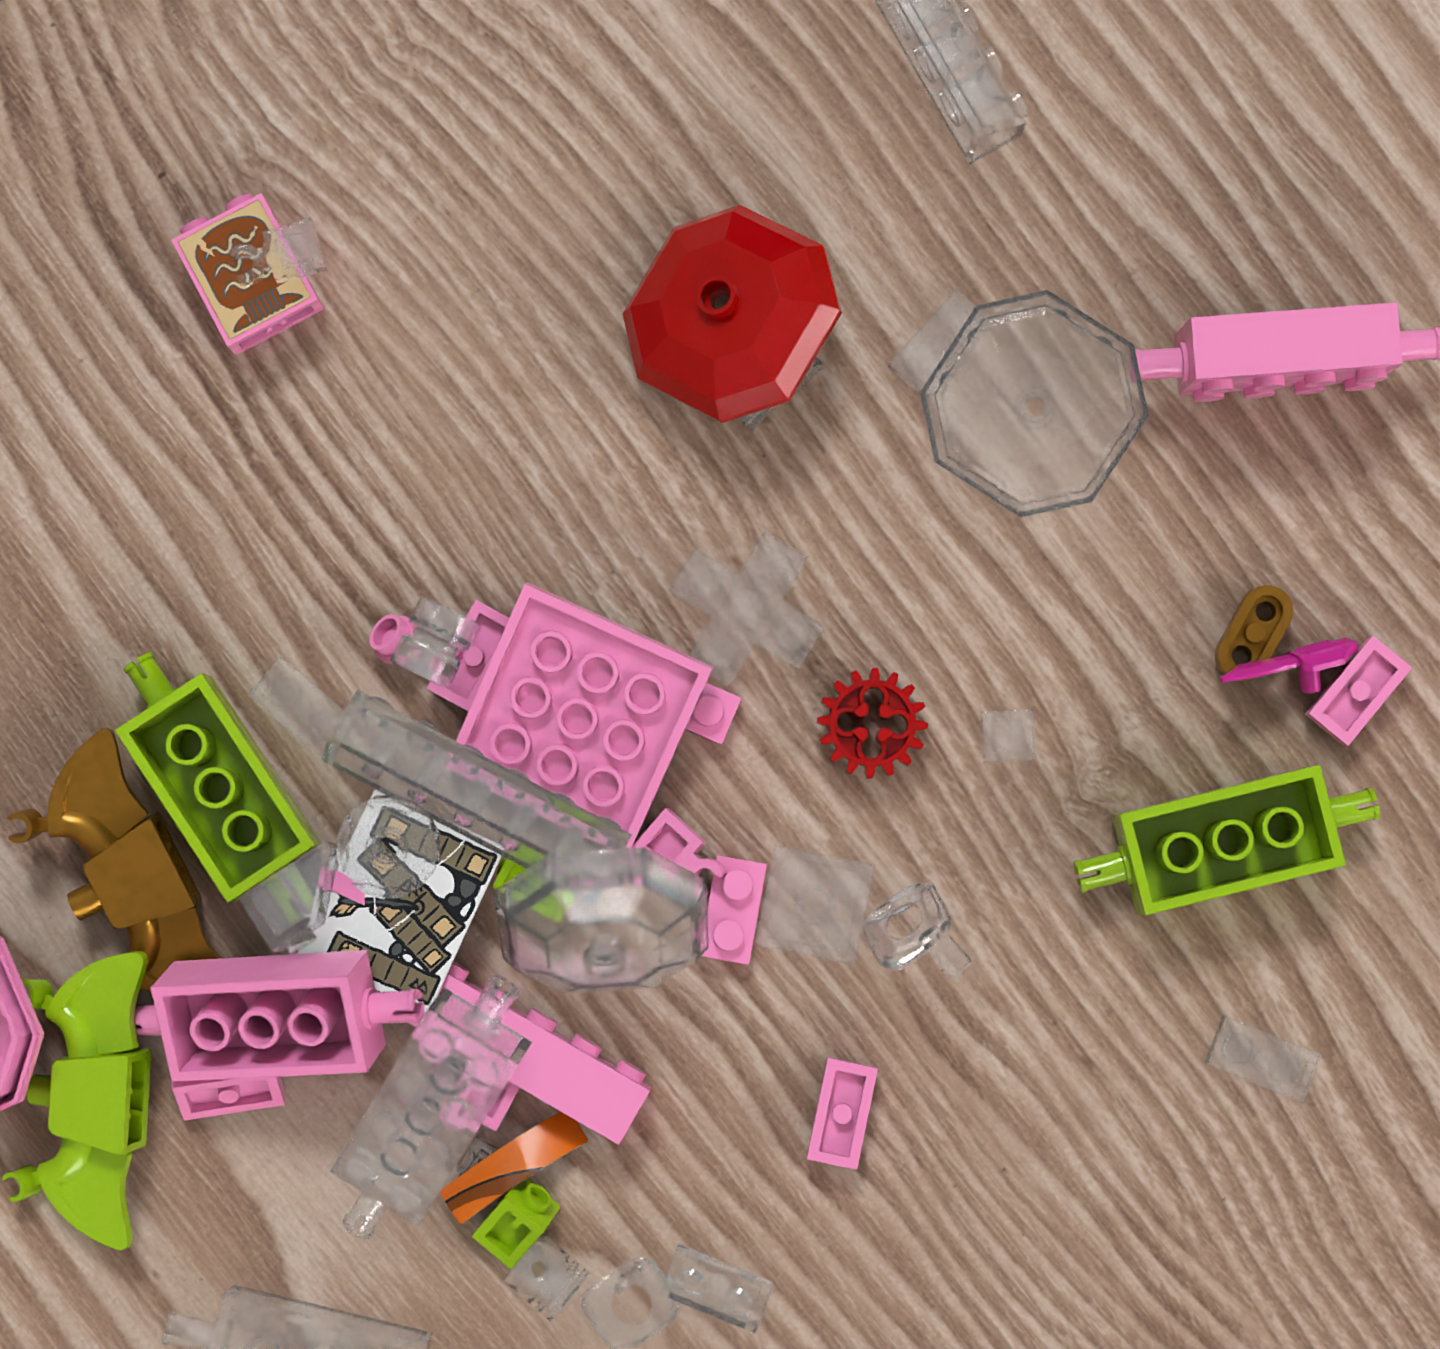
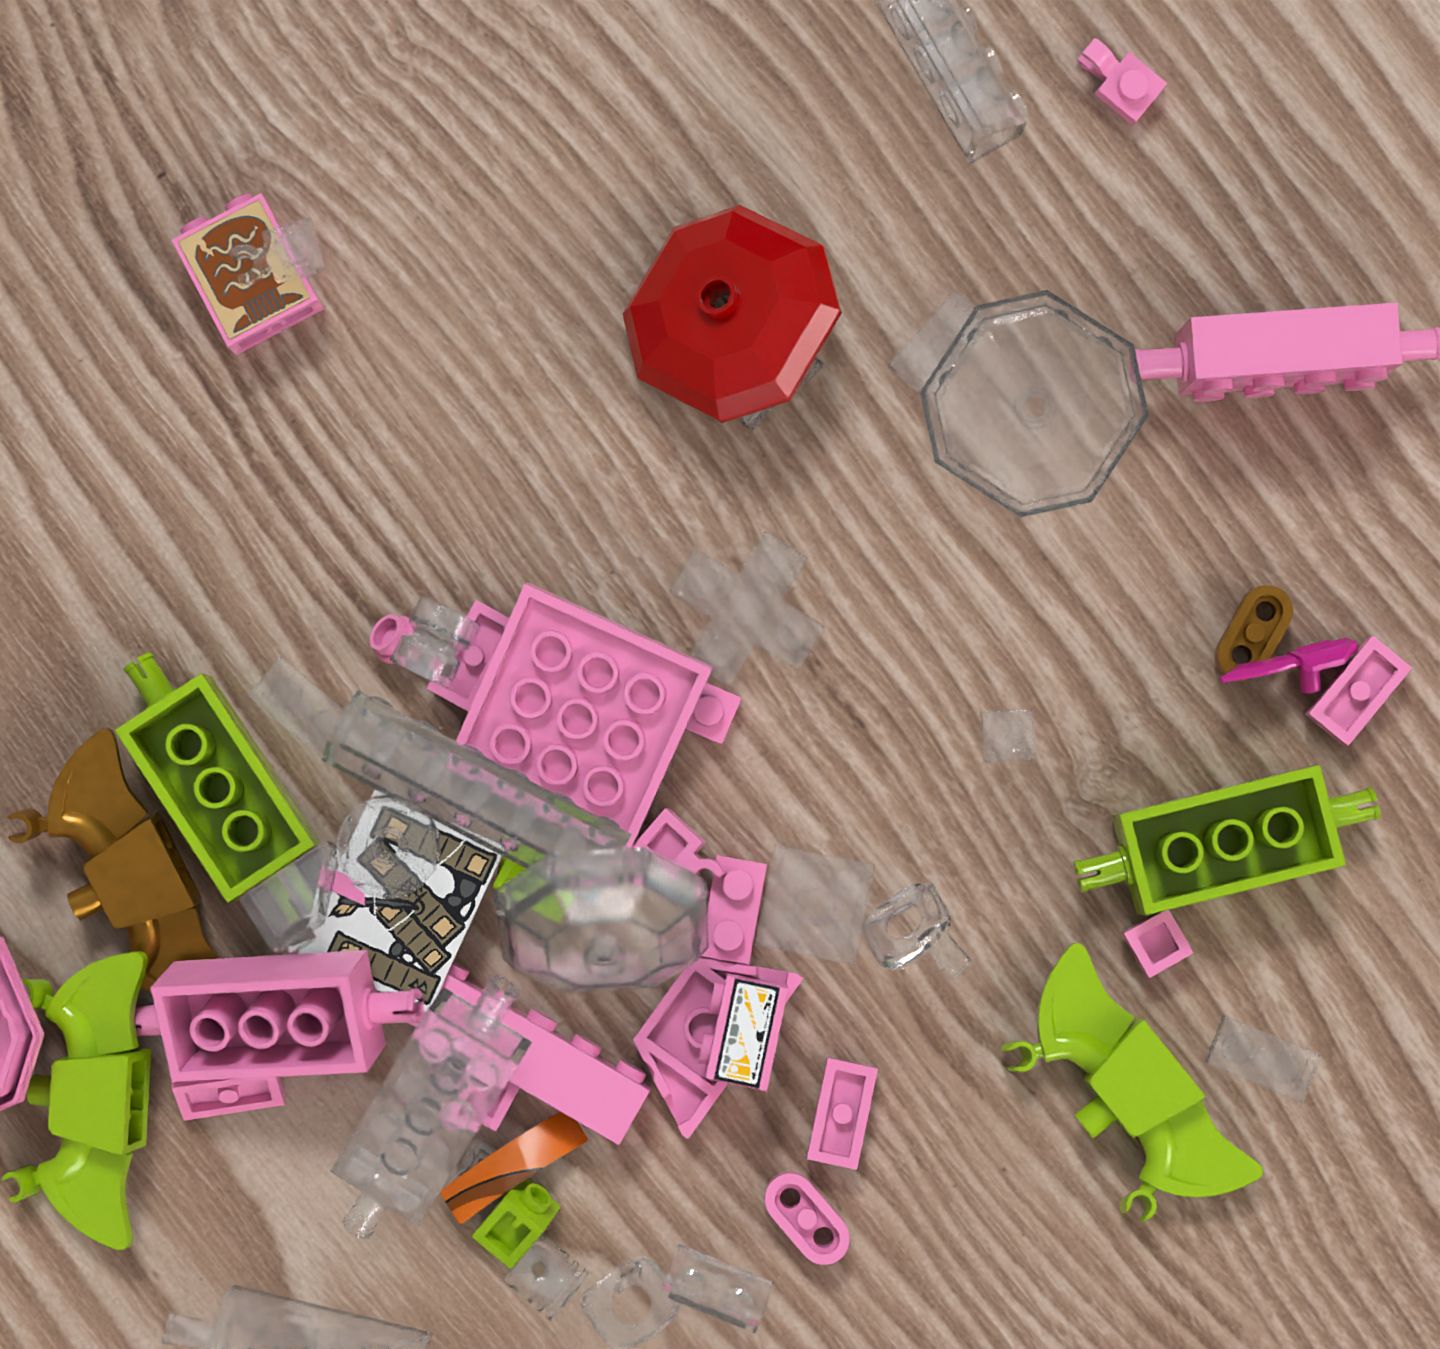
(675, 1031): none -> bright pink wing
(744, 1031): none -> brick
(806, 1217): none -> bright pink plate
(891, 745): red gear -> none
(1126, 85): none -> bright pink plate
(1133, 1084): none -> lime torso
(1157, 943): none -> bright pink plate

